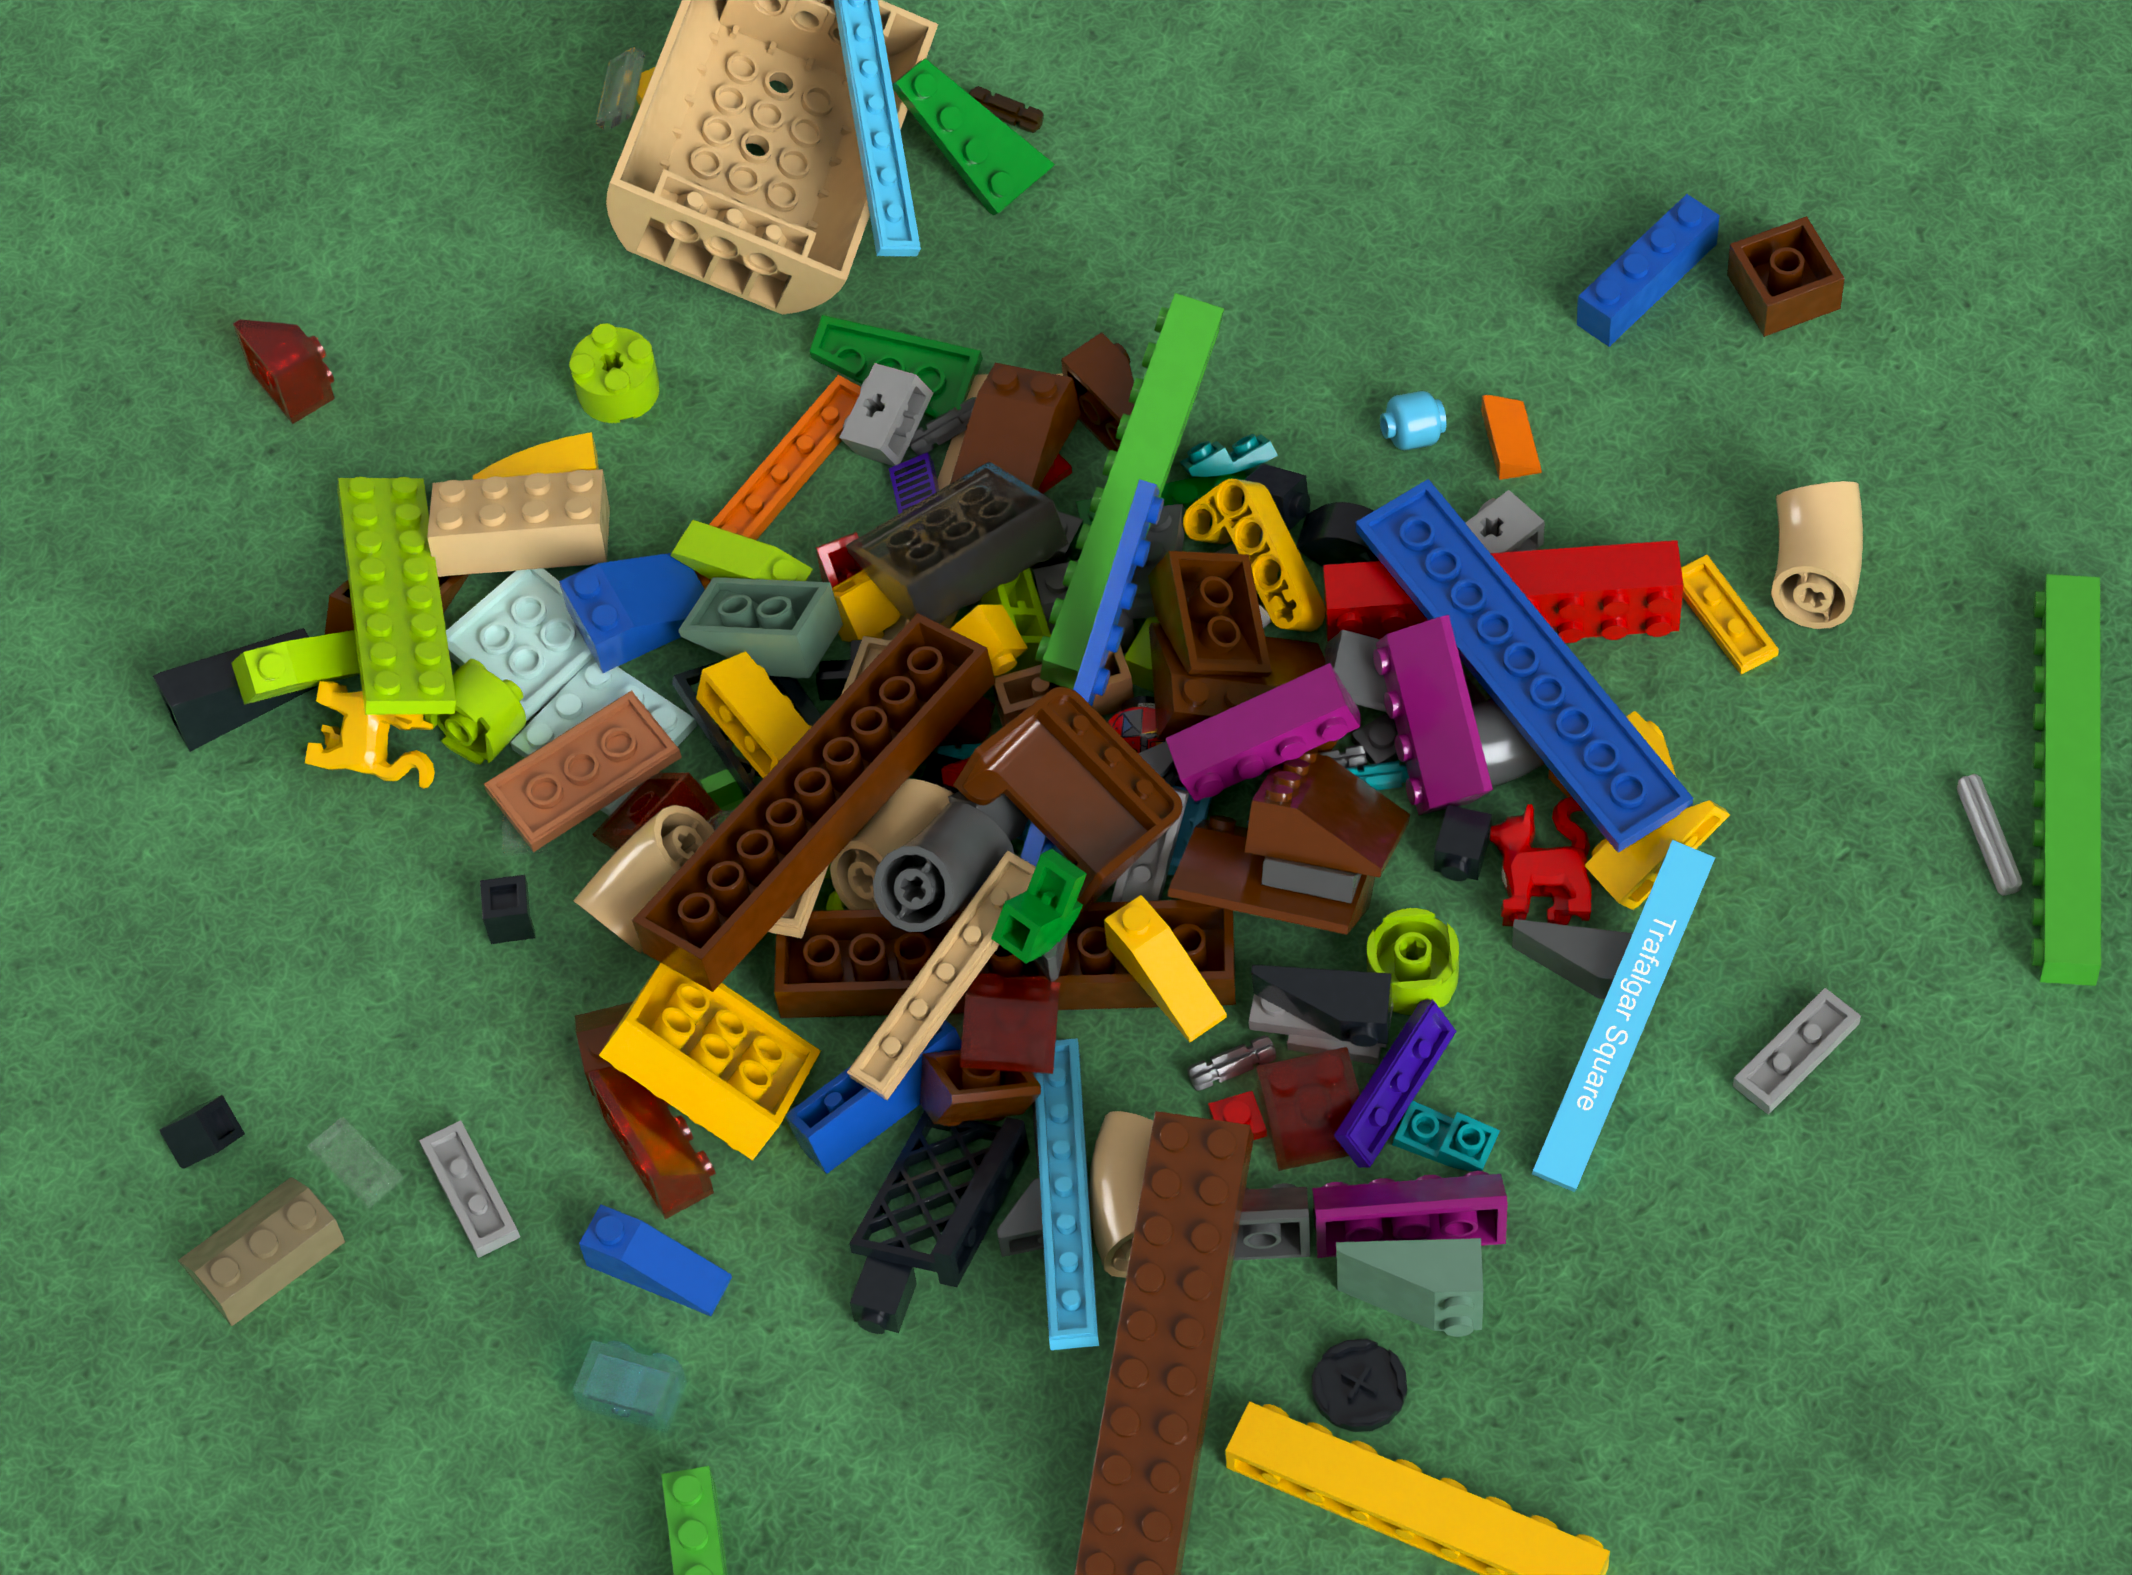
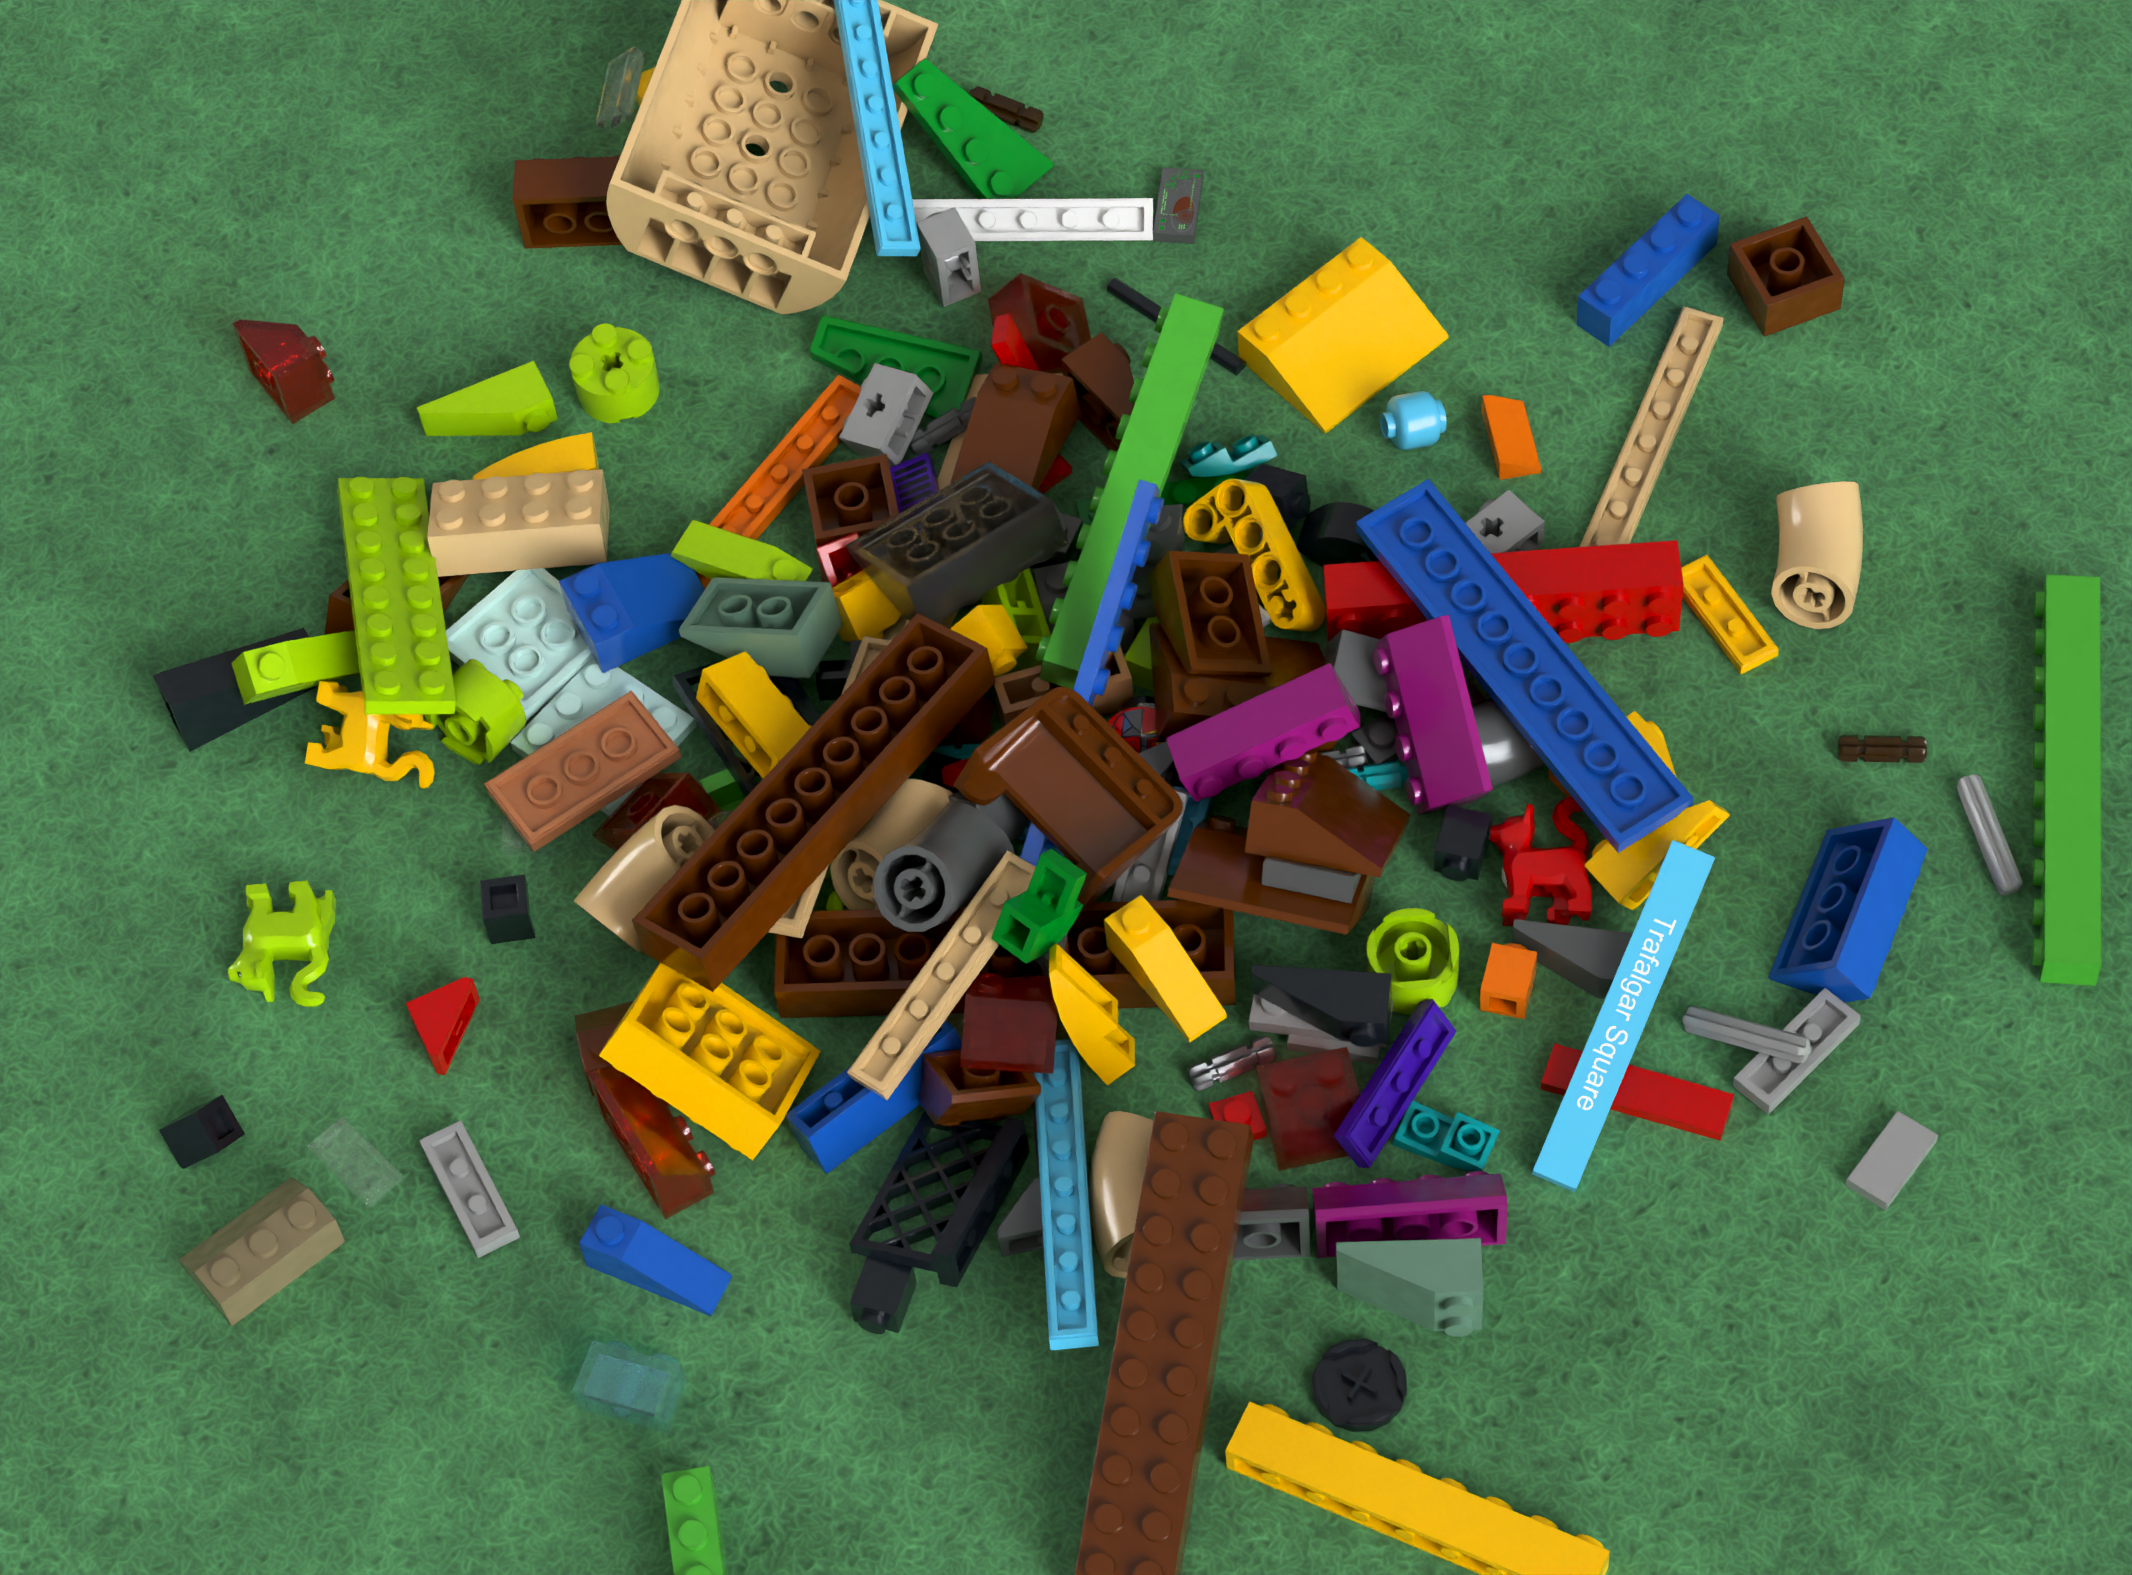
(285, 936): none -> lime animal
(443, 1019): none -> red slope
(494, 407): none -> lime slope
(564, 201): none -> reddish brown brick
(850, 497): none -> reddish brown brick
(949, 256): none -> light grey brick
(1010, 345): none -> red tile
(1046, 317): none -> clear red slope
(1048, 218): none -> white tile
(1090, 1017): none -> yellow slope
(1151, 310): none -> black bar
(1178, 205): none -> dark grey tile
(1340, 335): none -> yellow slope
(1508, 980): none -> orange brick
(1651, 1095): none -> red tile
(1654, 429): none -> tan tile
(1747, 1034): none -> light grey axle
(1850, 910): none -> blue slope
(1882, 748): none -> dark brown axle
(1891, 1160): none -> light grey tile

